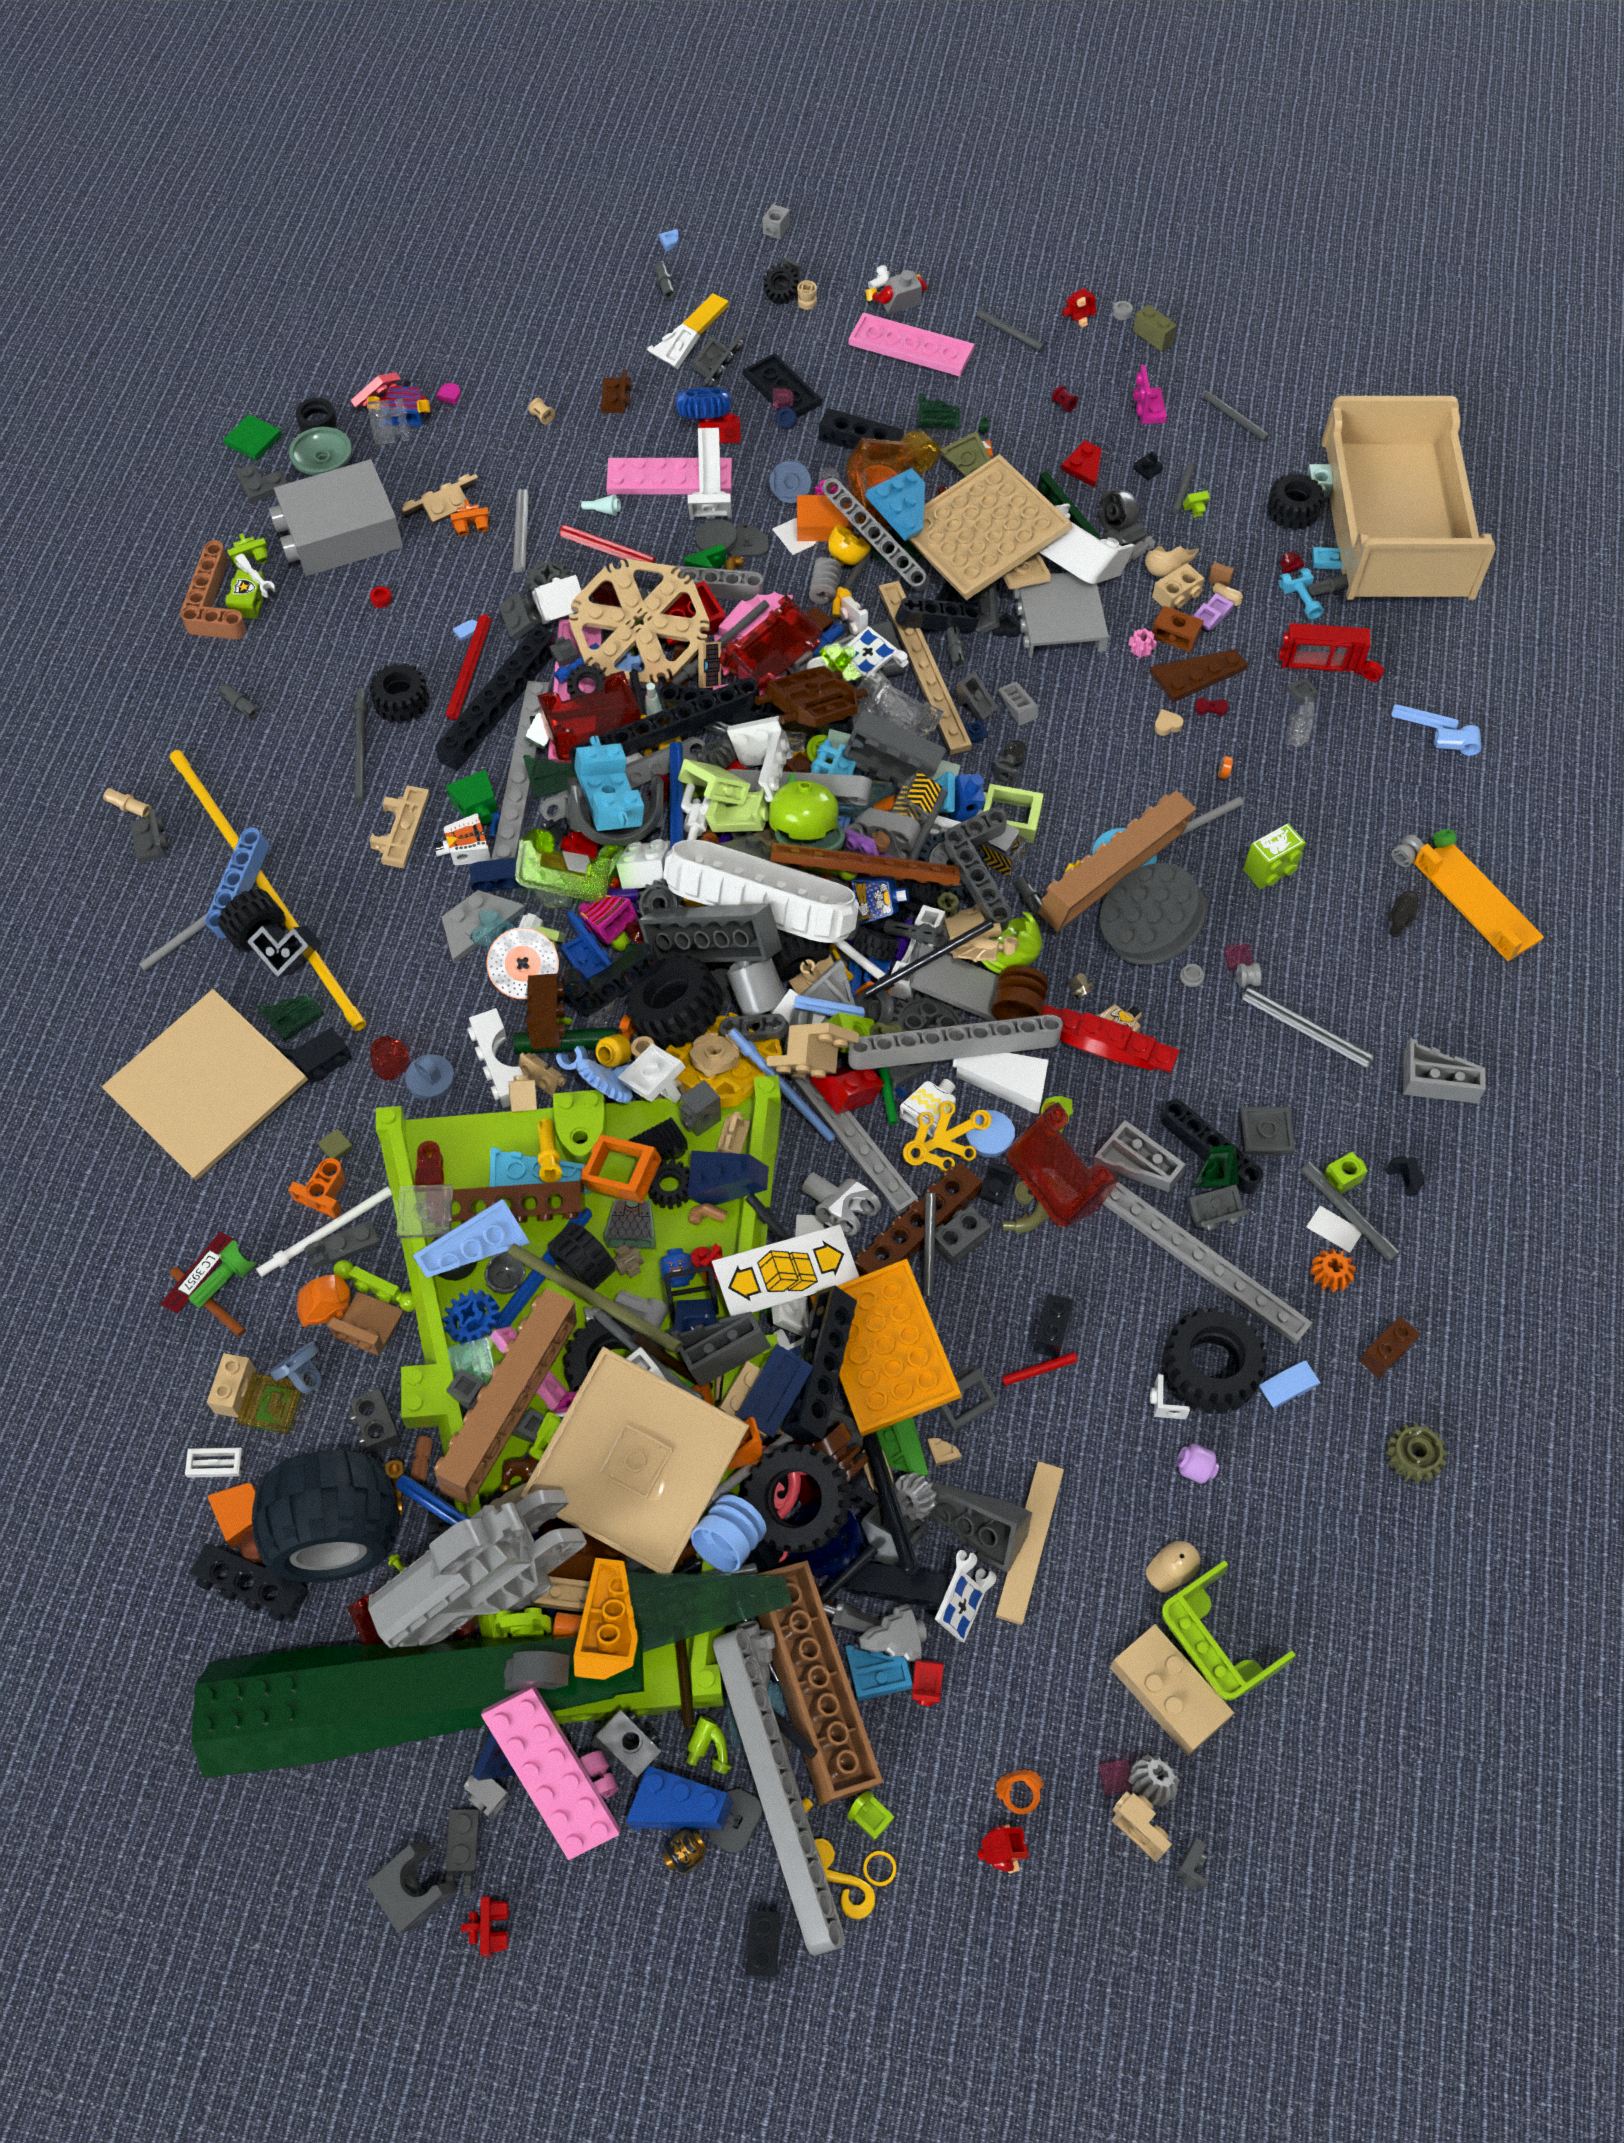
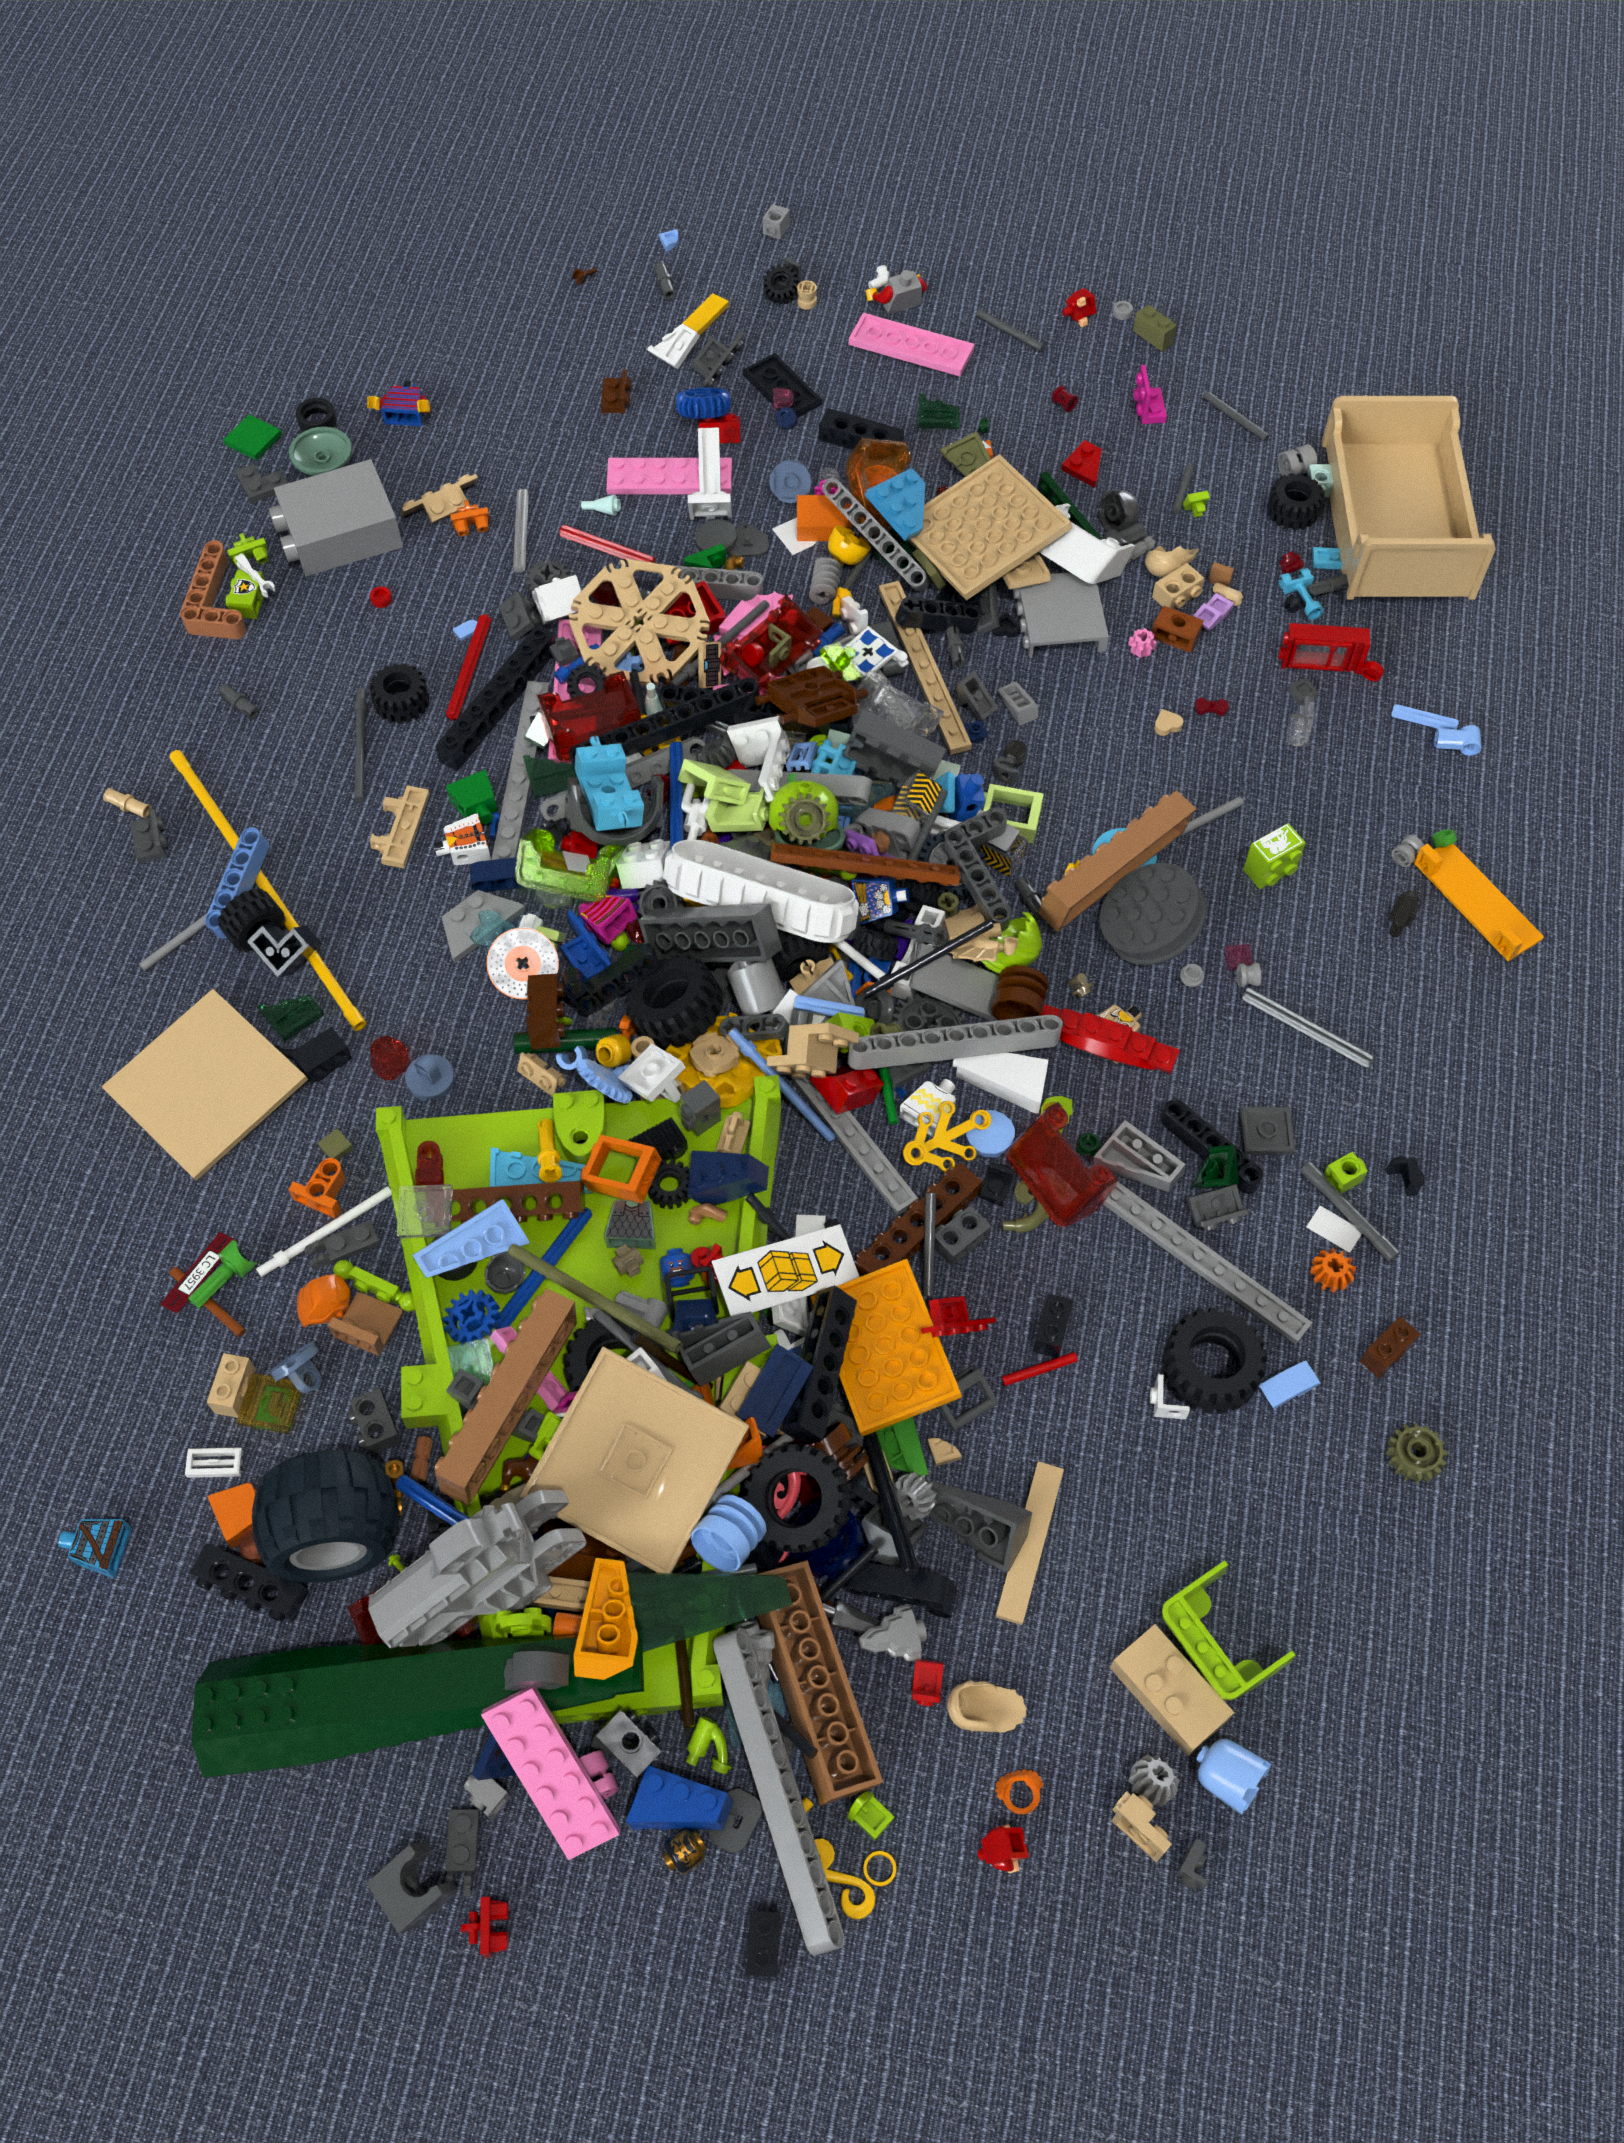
(97, 1544): none -> torso
(378, 386): coral plate -> none
(382, 423): clear plate -> none
(449, 393): dark pink tile -> none
(490, 1034): white arch -> none
(522, 1094): tan brick -> none
(541, 411): tan bush -> none
(580, 274): none -> reddish brown hand
(581, 1255): black tyre -> none
(753, 654): none -> red tile
(783, 648): none -> olive bracket
(795, 809): none -> olive gear
(806, 756): none -> light blue tile
(841, 1201): light grey connector -> none
(877, 1673): dark azure wing -> none
(923, 450): clear yellow piece -> none
(928, 568): none -> olive tile
(952, 1317): none -> red bracket
(963, 1596): white flag -> none
(985, 1707): none -> tan hair
(1088, 1138): none -> dark green plate
(1115, 1777): clear pink tile -> none
(1148, 466): black tile -> none
(1169, 1570): tan cap -> none
(1195, 674): reddish brown wing -> none
(1197, 1463): lavender head -> none
(1225, 767): orange tile -> none
(1231, 1773): none -> light blue cylinder
(1292, 602): none -> black hinge
(1297, 460): none -> light grey wheel
(1439, 1076): light grey wedge -> none

